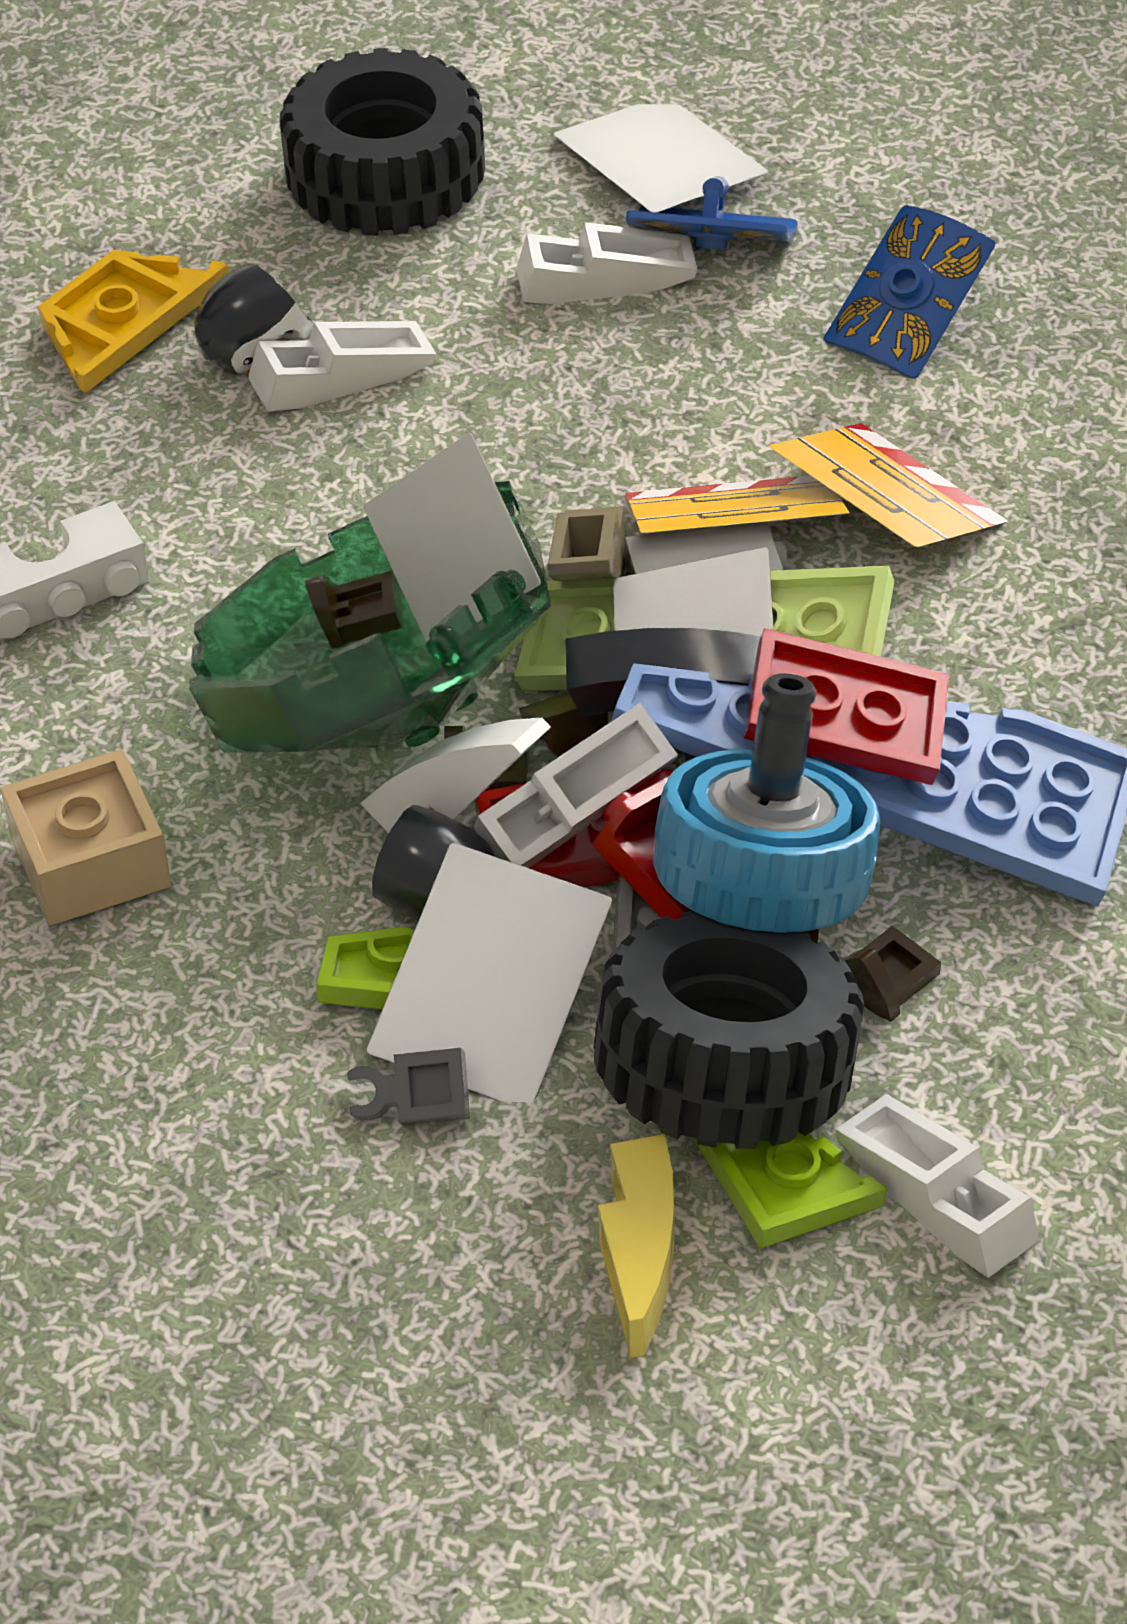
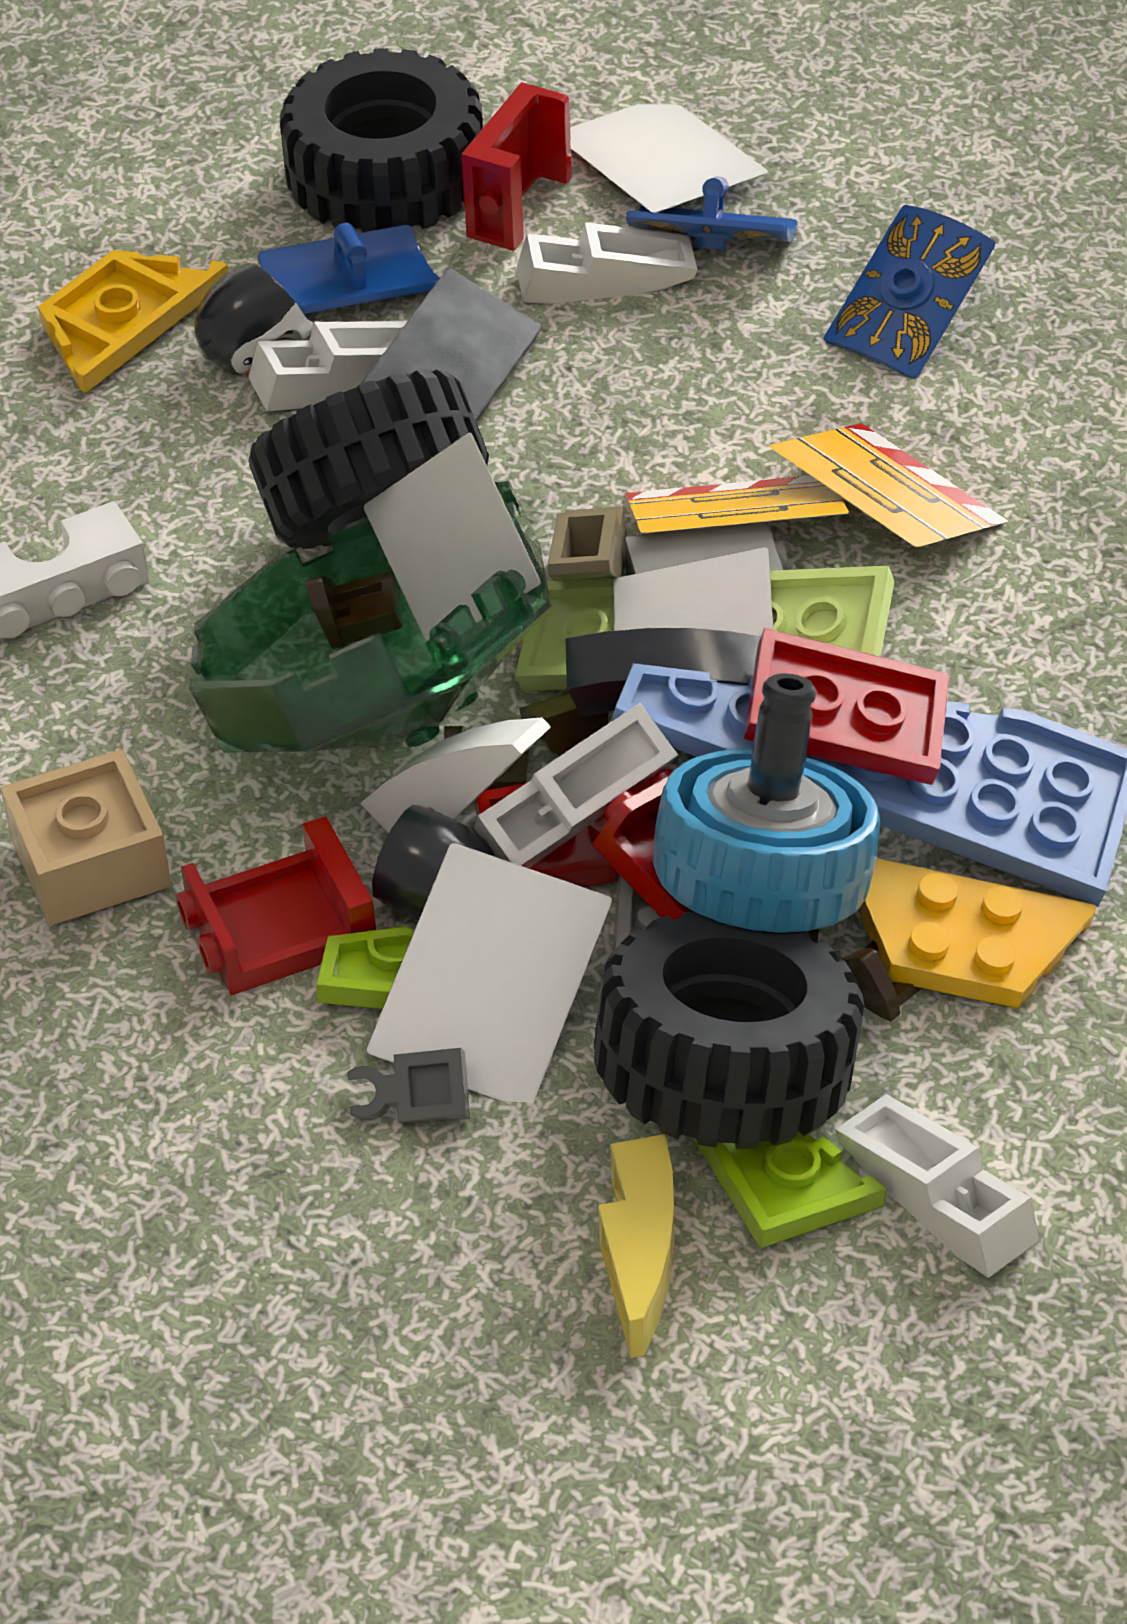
(278, 913): none -> red panel
(350, 268): none -> blue shield
(352, 447): none -> black tyre
(464, 334): none -> tile
(517, 145): none -> red panel
(967, 932): none -> yellow wing

